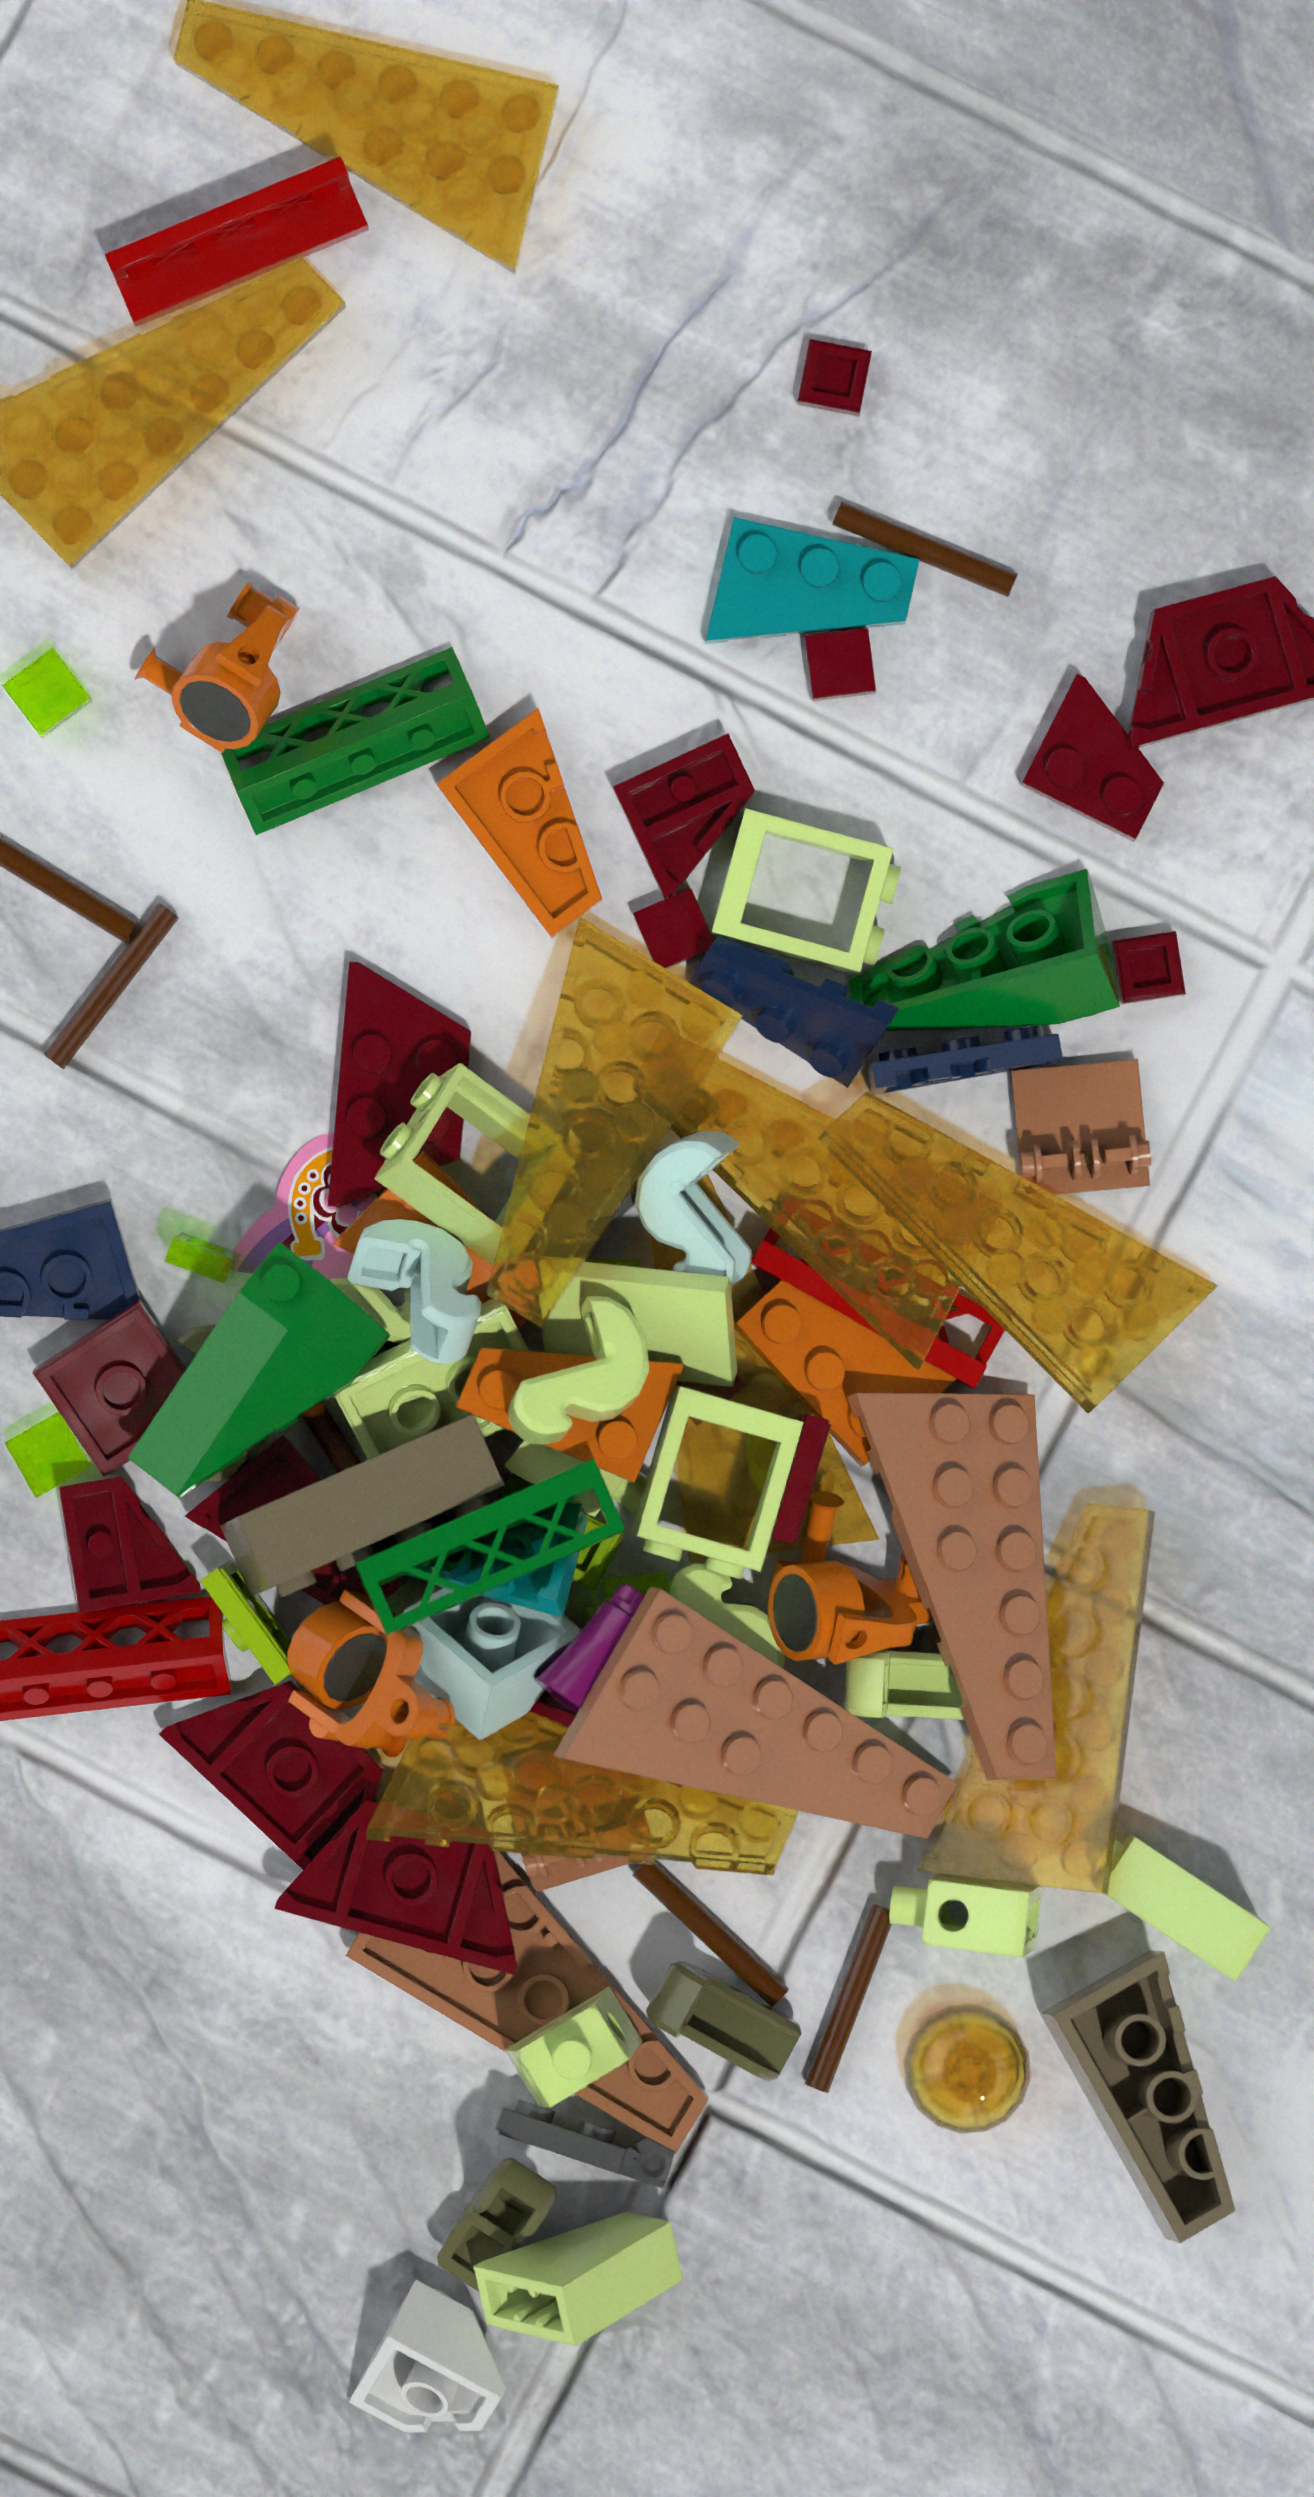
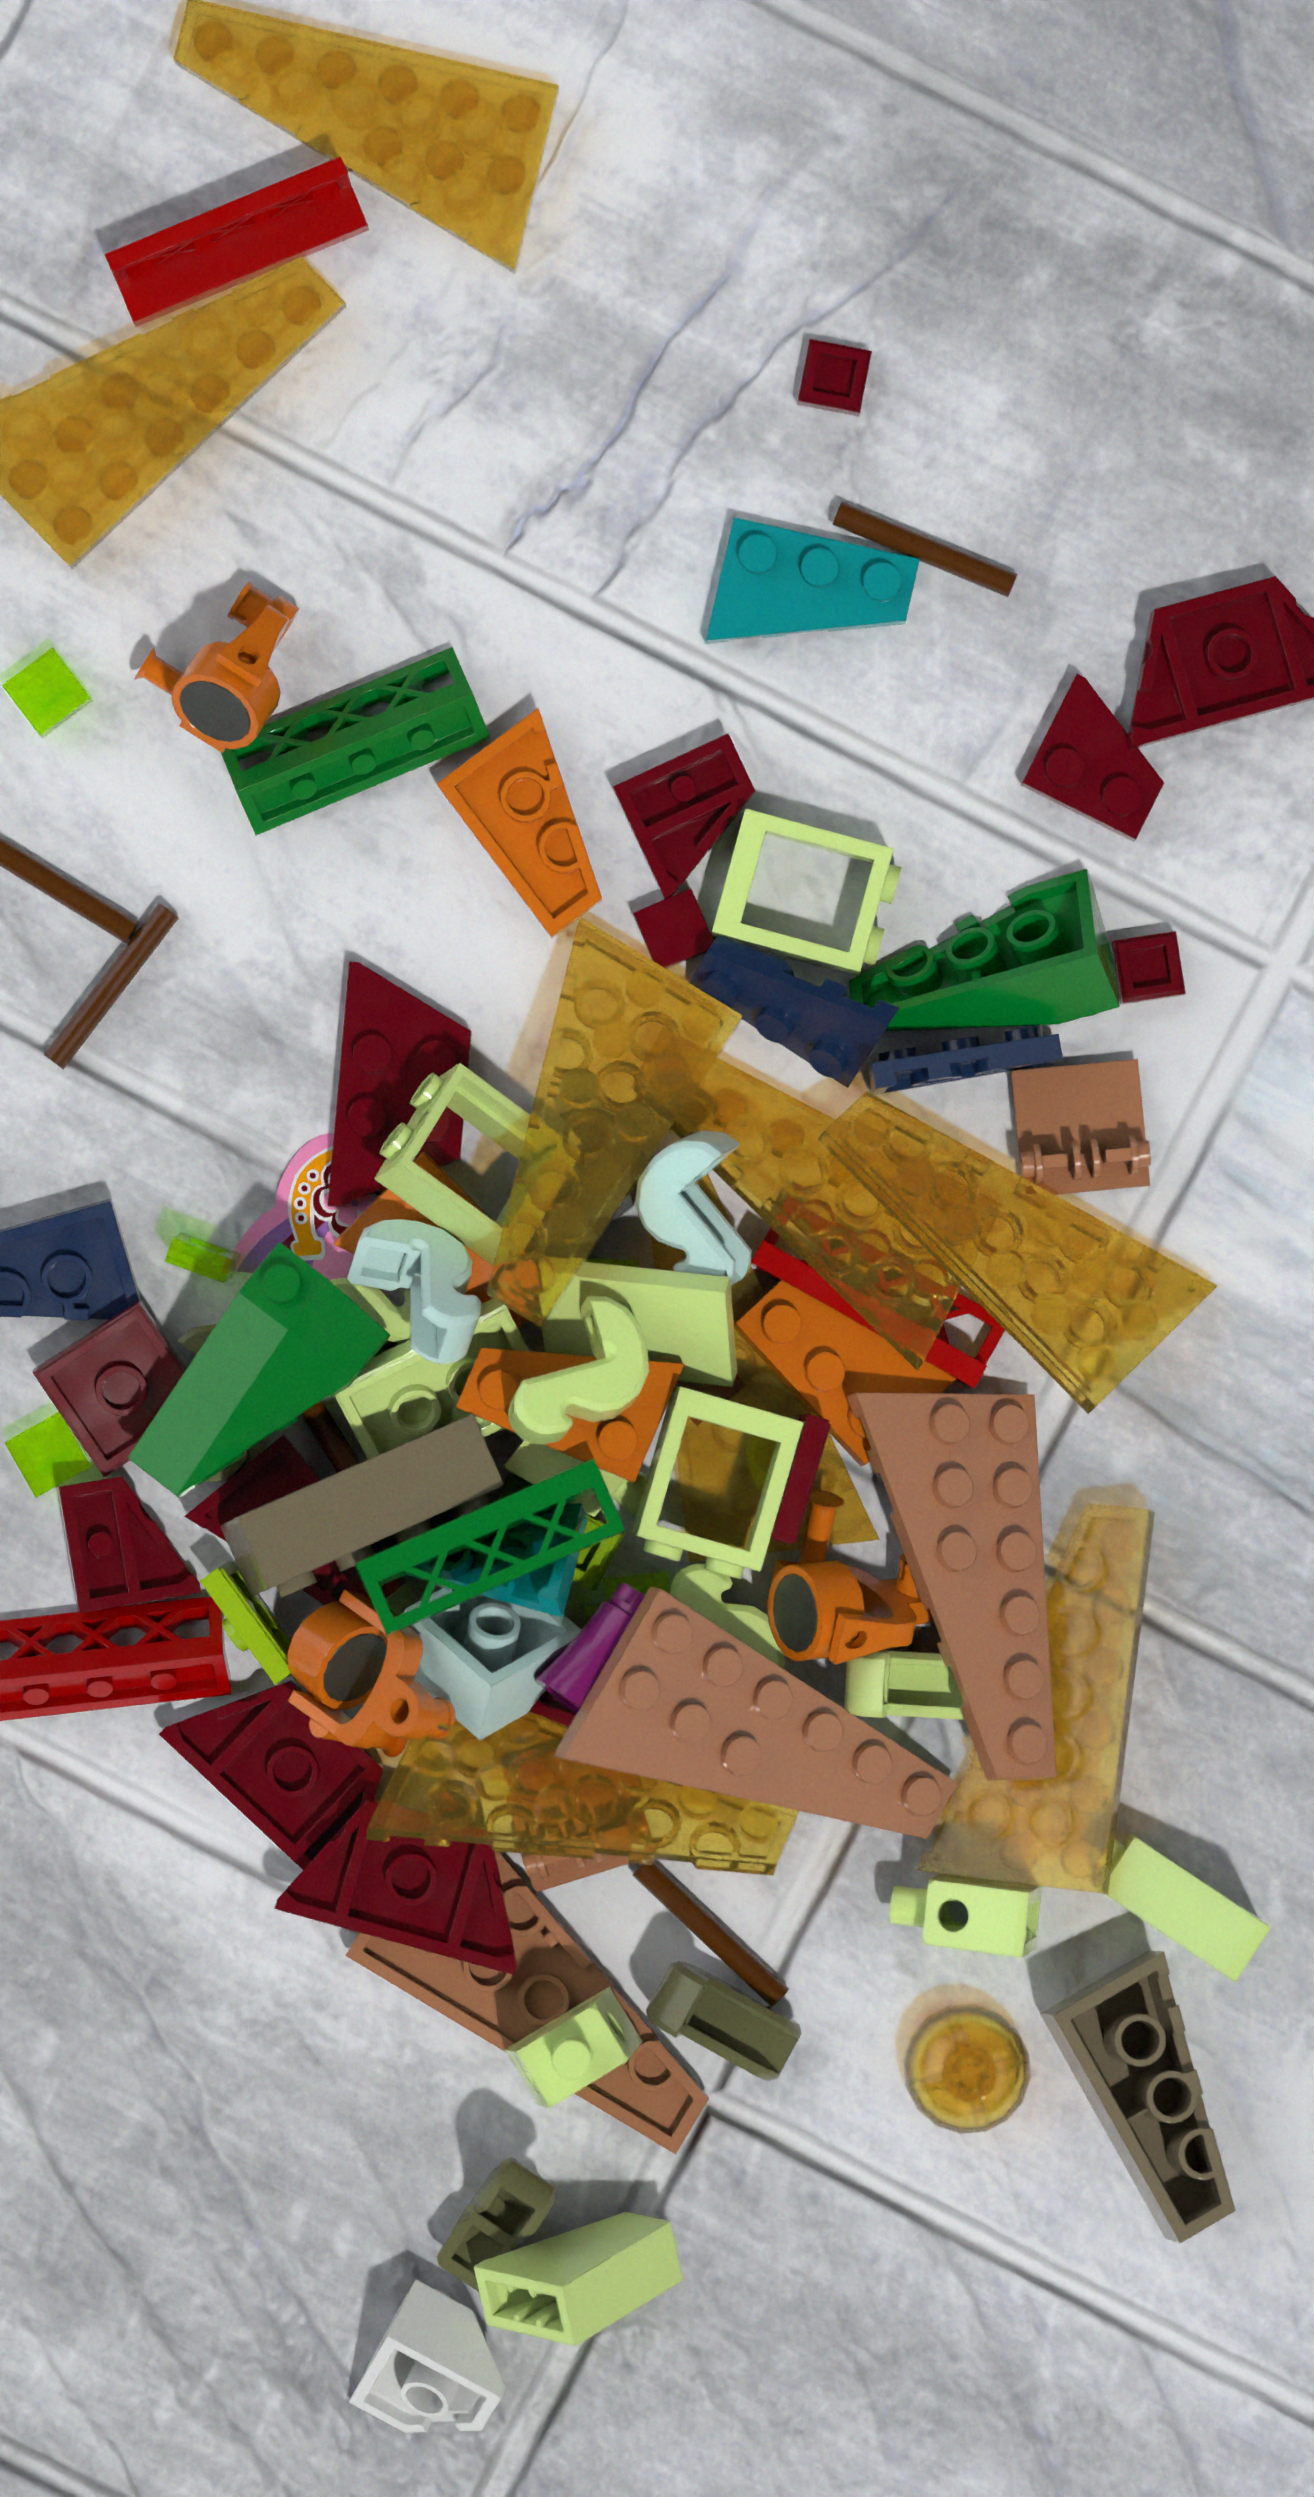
(590, 2143): dark grey hinge -> none
(840, 664): dark red tile -> none
(849, 1999): reddish brown bar -> none

